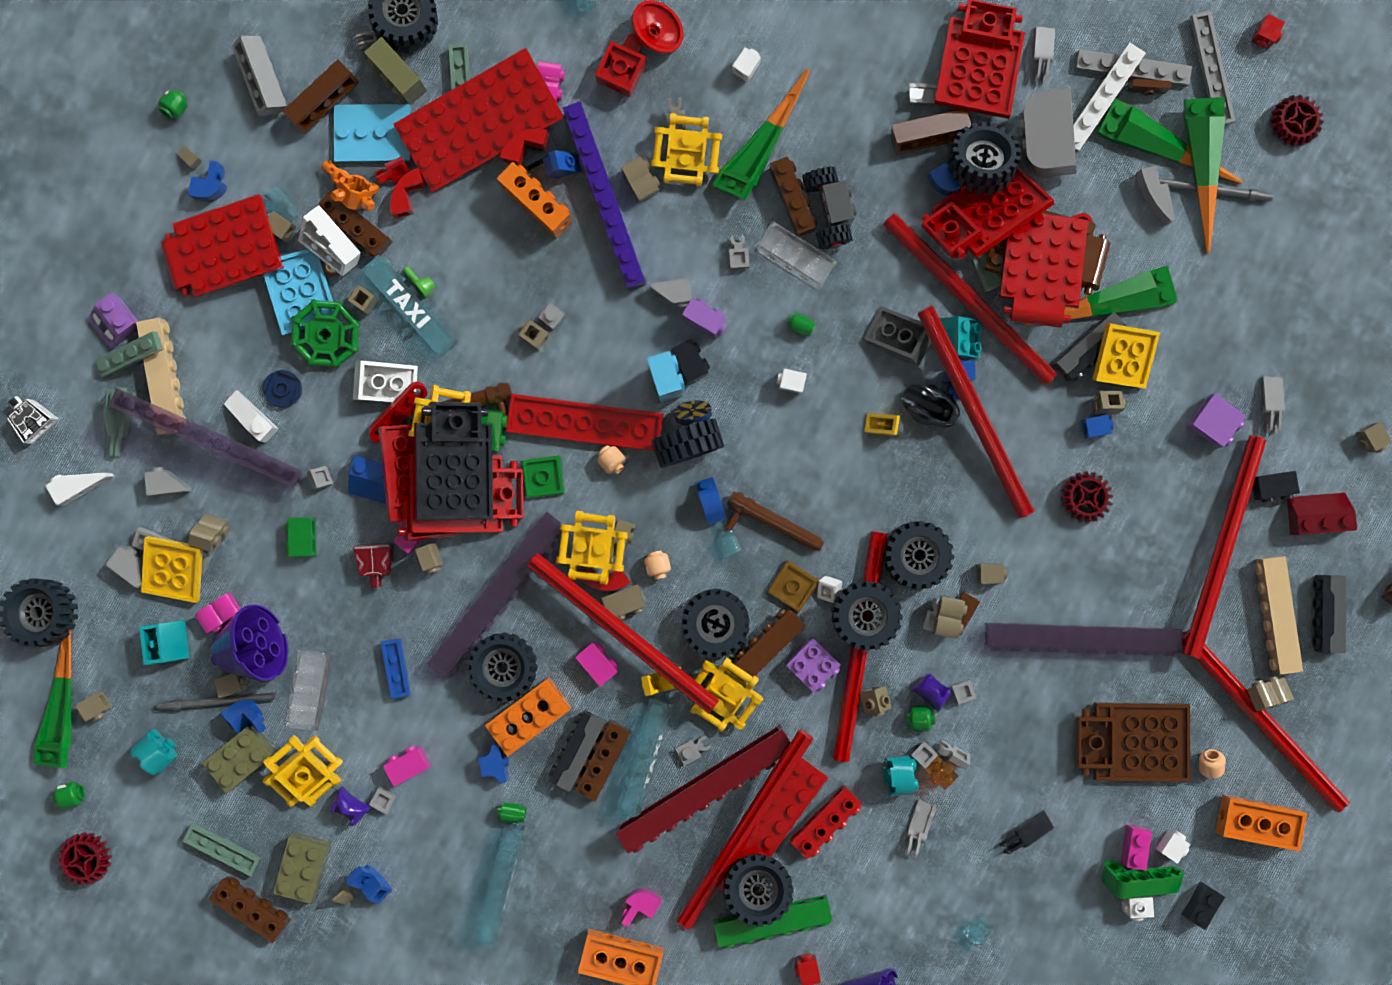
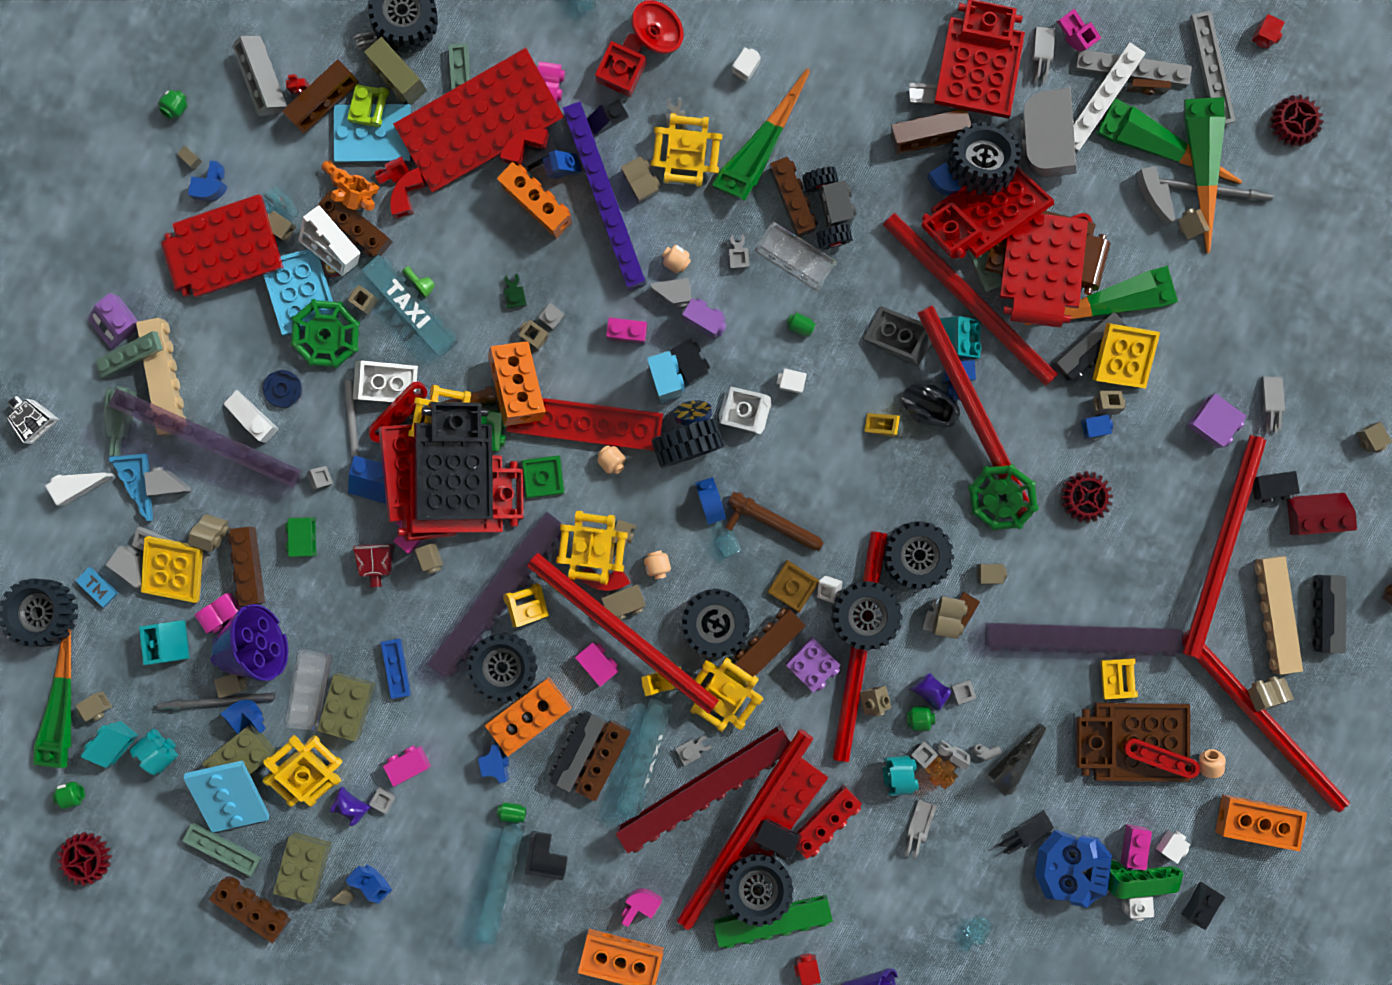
(97, 587): none -> dark azure tile
(109, 744): none -> teal slope
(131, 471): none -> dark azure wing
(226, 796): none -> medium azure plate
(246, 565): none -> reddish brown brick
(296, 85): none -> red plate
(346, 707): none -> olive brick
(351, 418): none -> light grey bar
(362, 105): none -> lime plate
(514, 295): none -> dark green plate
(527, 389): none -> orange brick
(527, 611): none -> yellow plate
(540, 861): none -> black panel
(607, 117): none -> black slope
(627, 330): none -> dark pink brick
(676, 259): none -> light nougat head
(745, 410): none -> white slope
(778, 839): none -> black brick
(985, 753): none -> light grey arm
(1003, 508): none -> green plate
(1011, 769): none -> clear smoke wedge
(1057, 865): none -> blue brick
(1079, 35): none -> dark pink brick
(1113, 680): none -> yellow plate
(1161, 758): none -> red plate
(1193, 223): none -> dark tan brick

